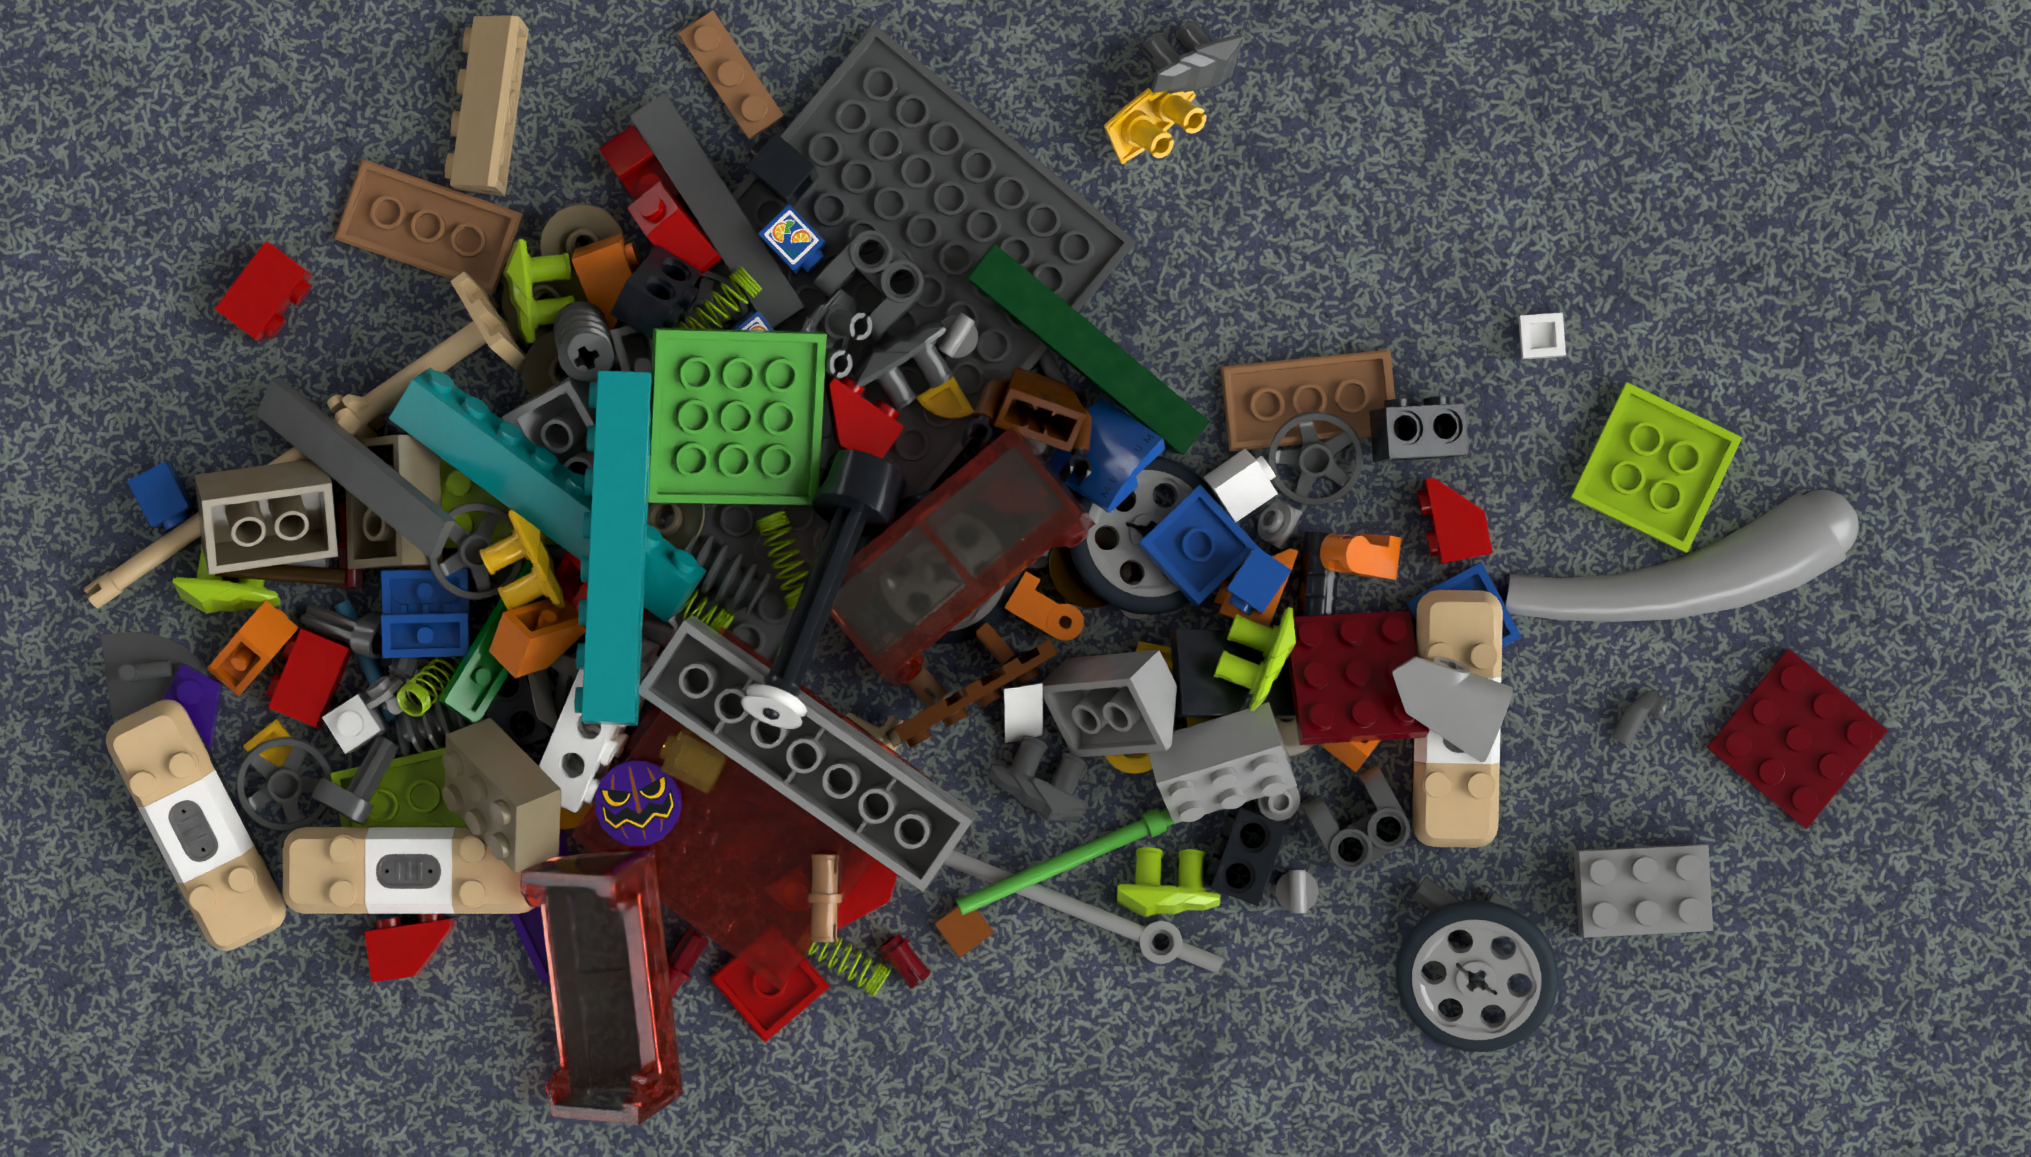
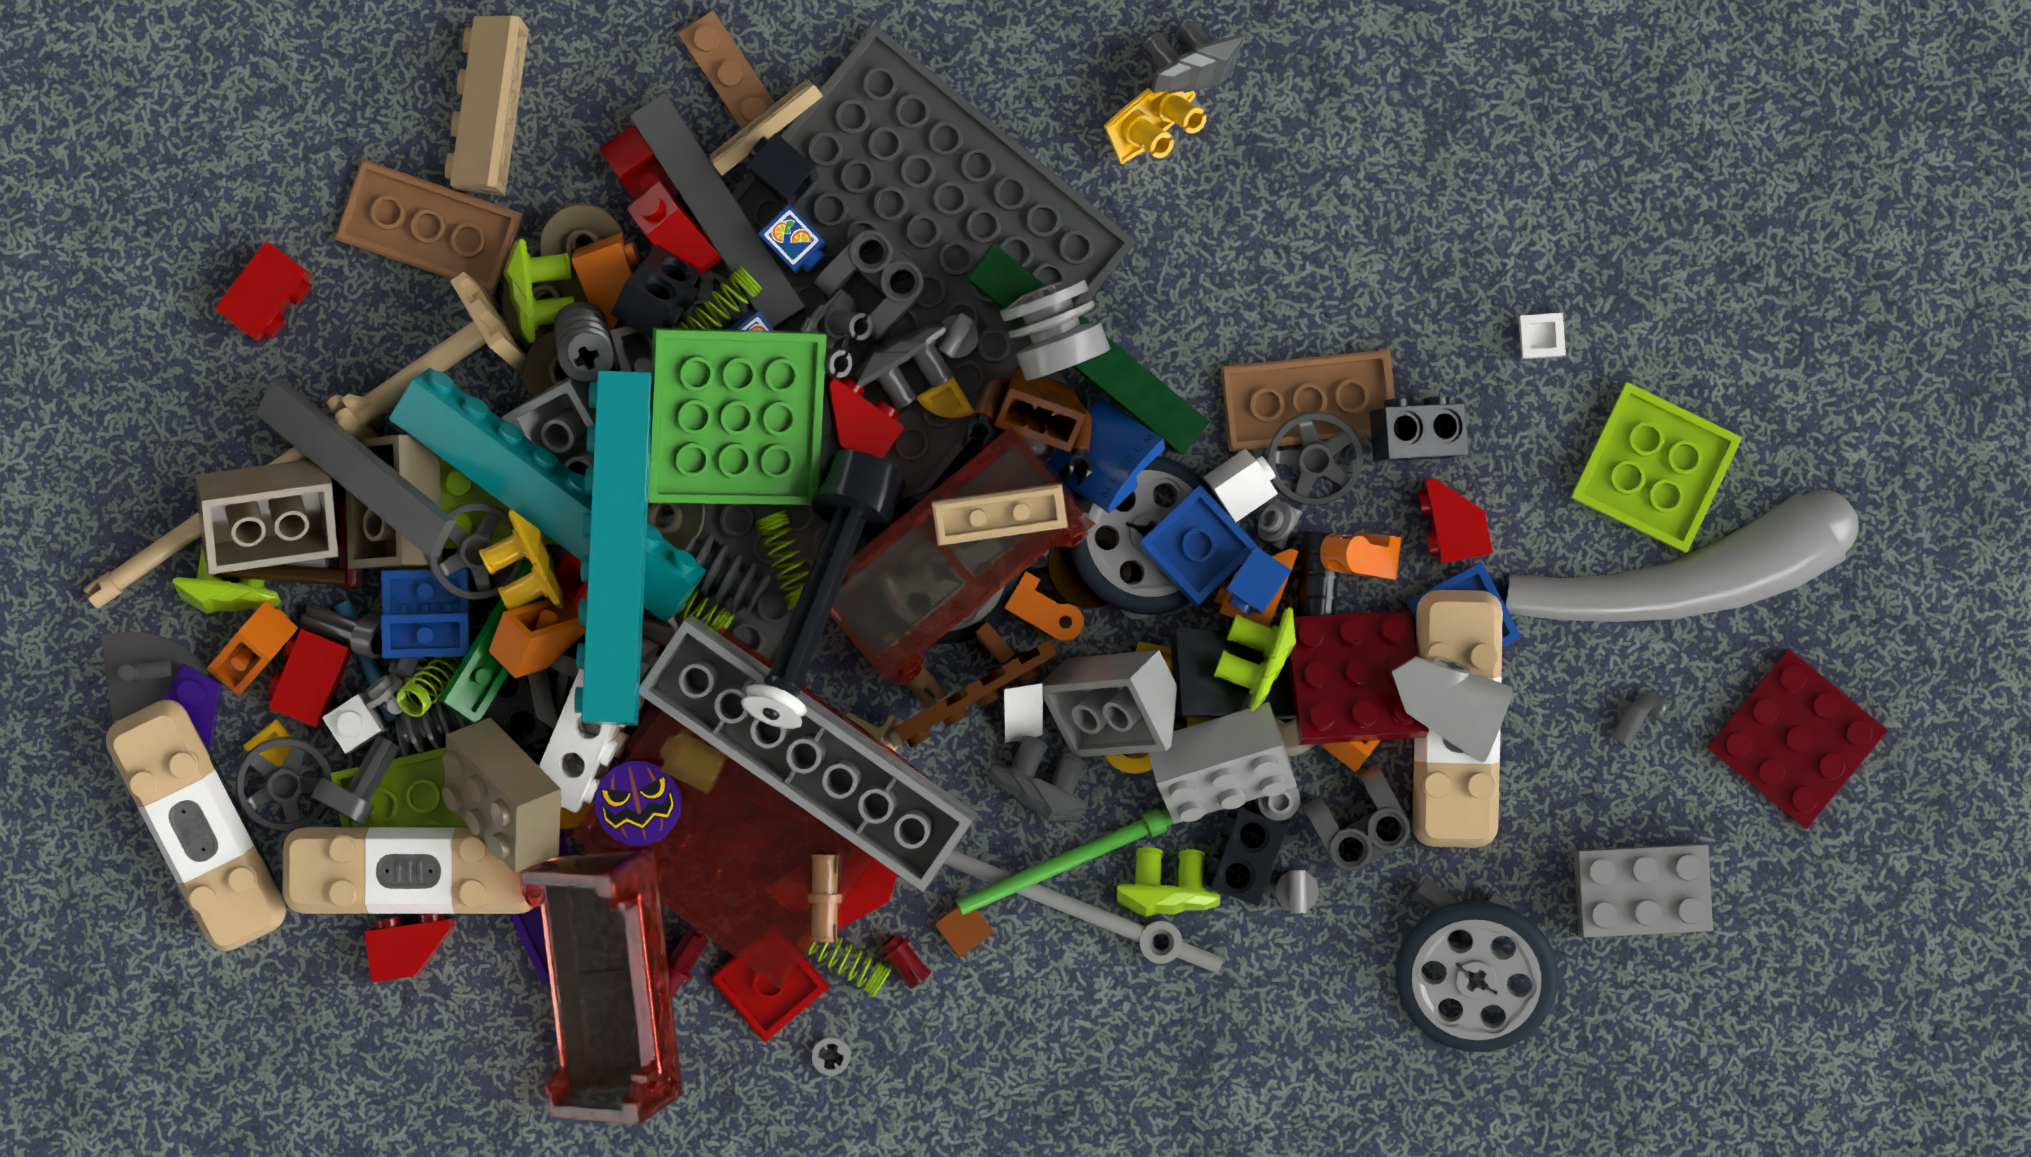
(162, 496): blue brick -> none
(765, 125): none -> tan tile
(819, 1062): none -> light grey bush
(999, 514): none -> tan tile
(1054, 329): none -> light grey wheel

